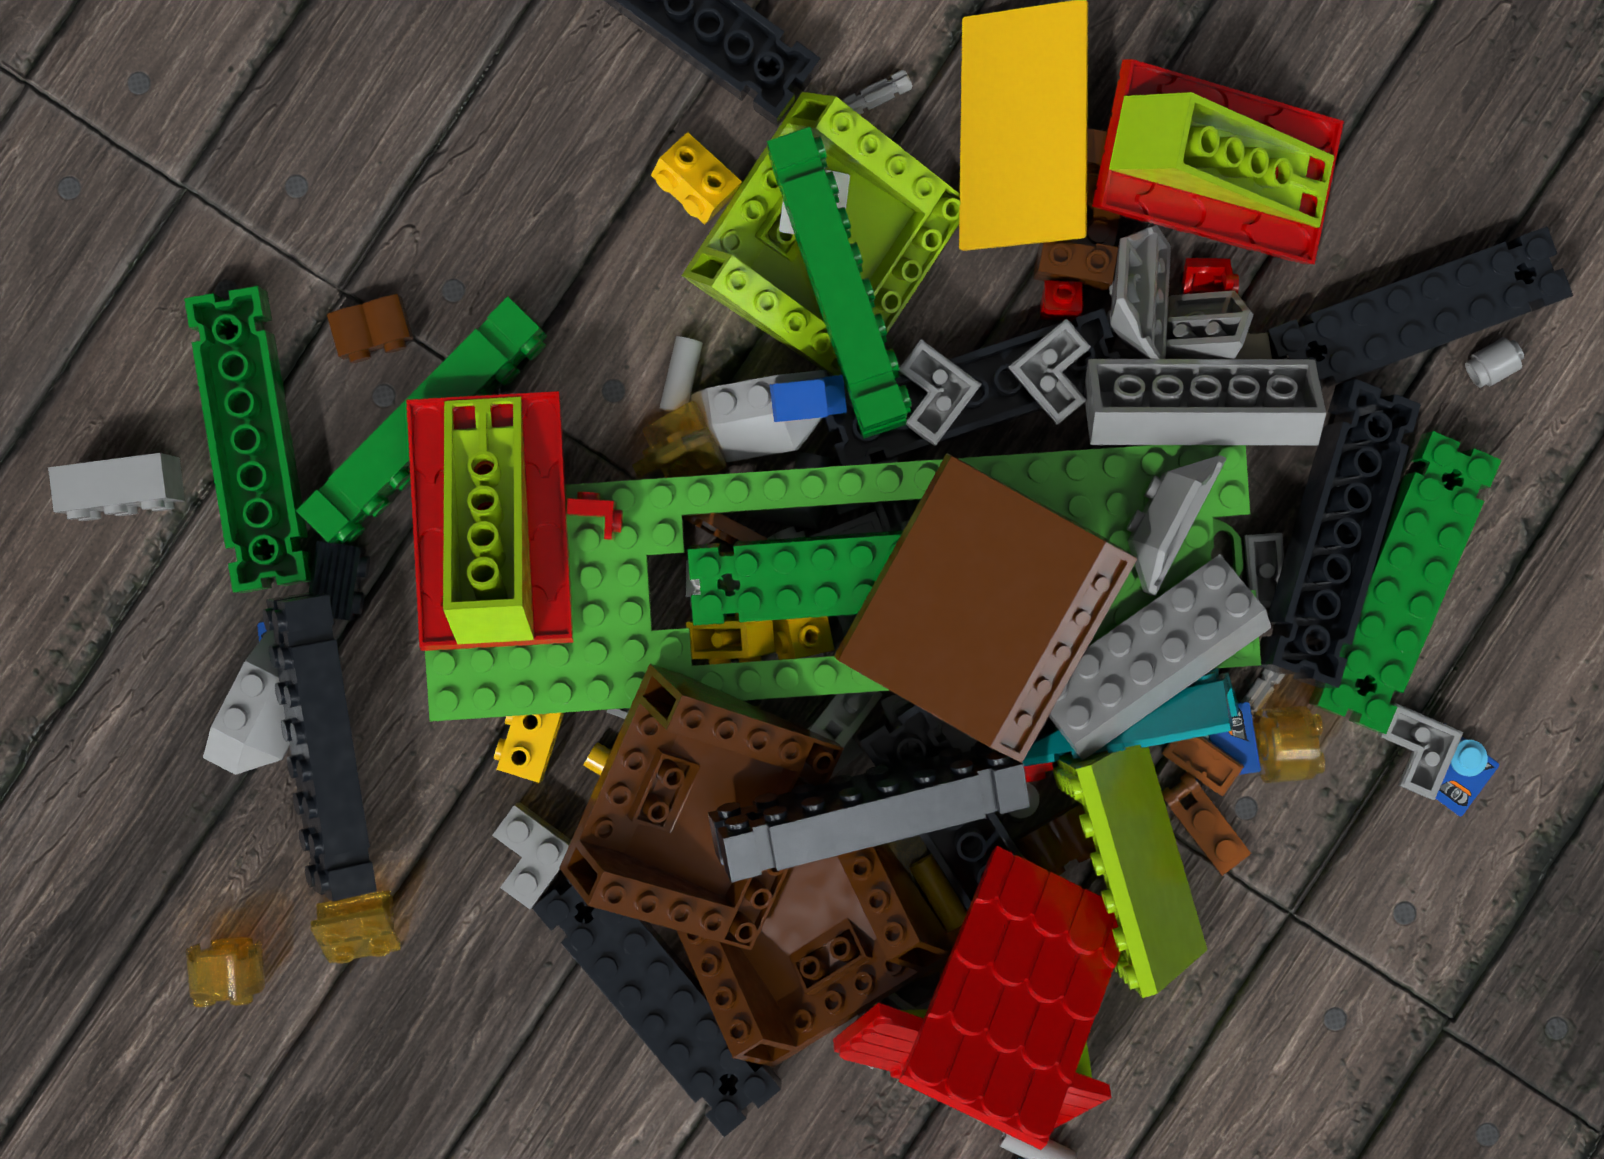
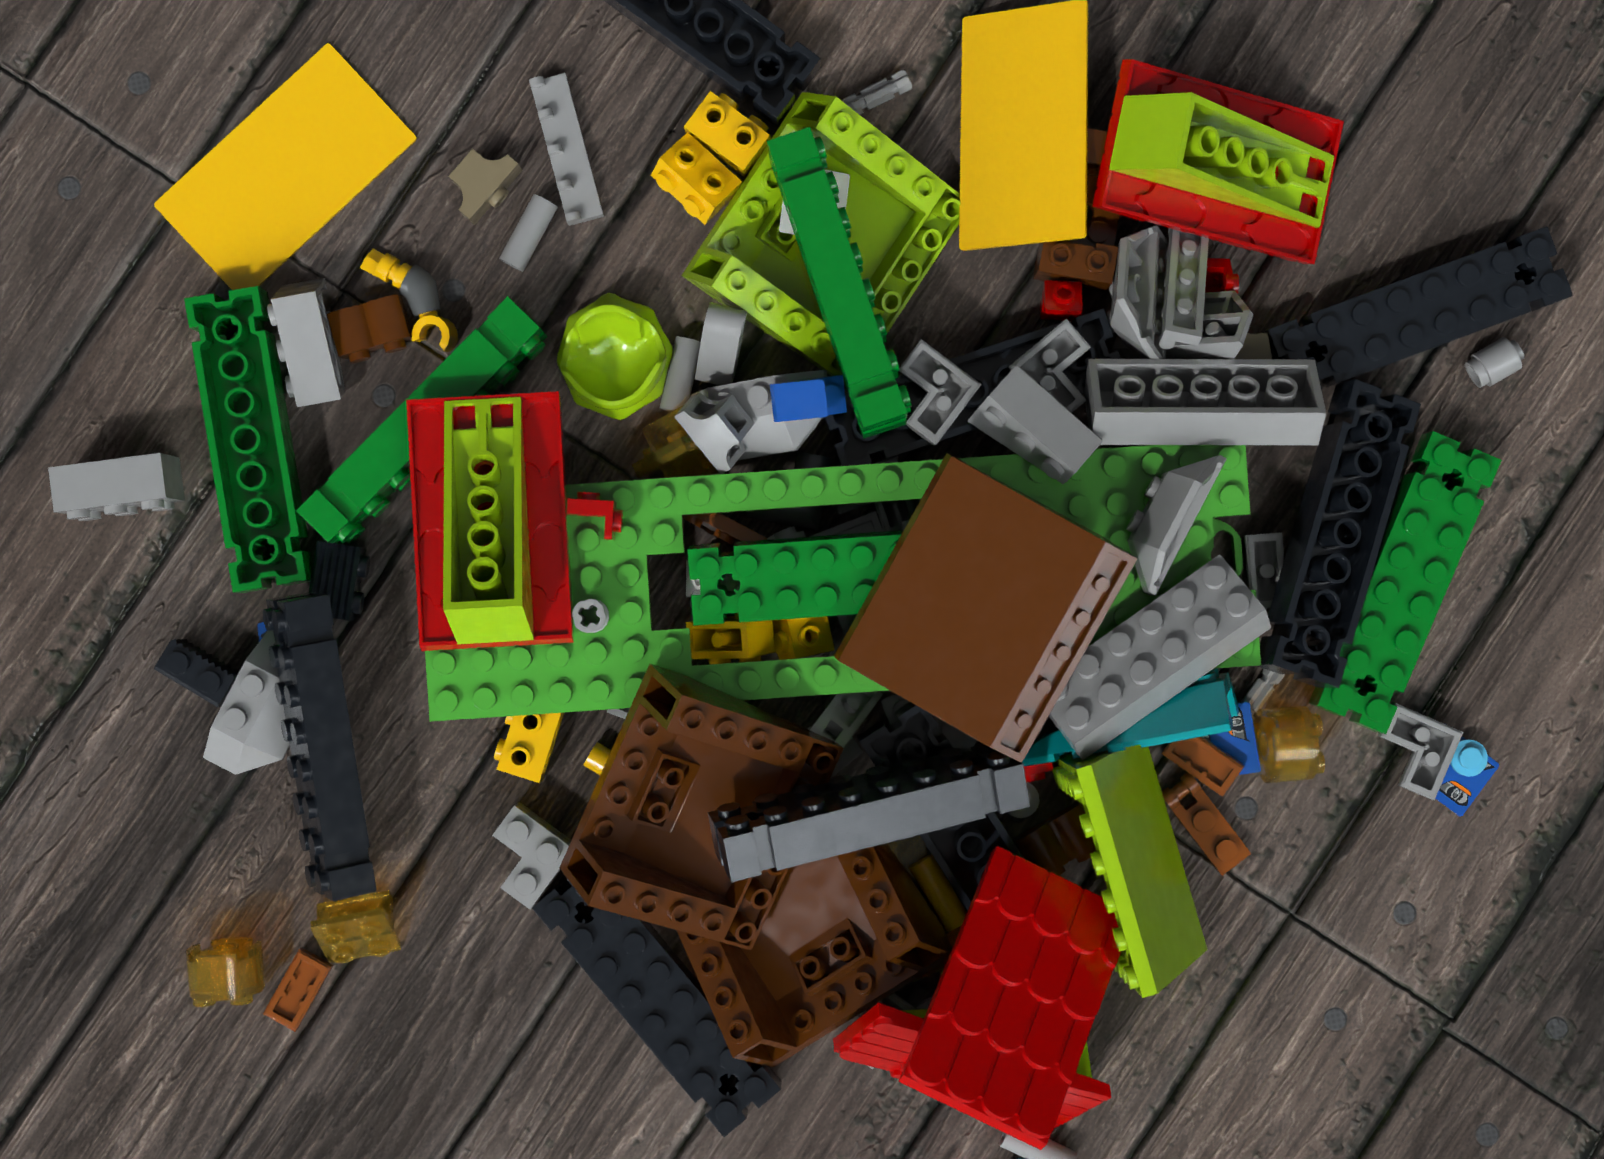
(196, 671): none -> black brick
(285, 170): none -> yellow piece
(298, 989): none -> dark orange plate
(306, 343): none -> light grey wedge
(419, 290): none -> yellow piece
(483, 183): none -> dark tan brick
(528, 232): none -> light grey piece
(566, 148): none -> light grey hinge
(579, 619): none -> light grey bush
(614, 356): none -> lime piece
(716, 428): none -> light grey brick
(720, 344): none -> light grey beam
(725, 135): none -> yellow brick
(1035, 426): none -> light grey wedge
(1184, 289): none -> light grey hinge

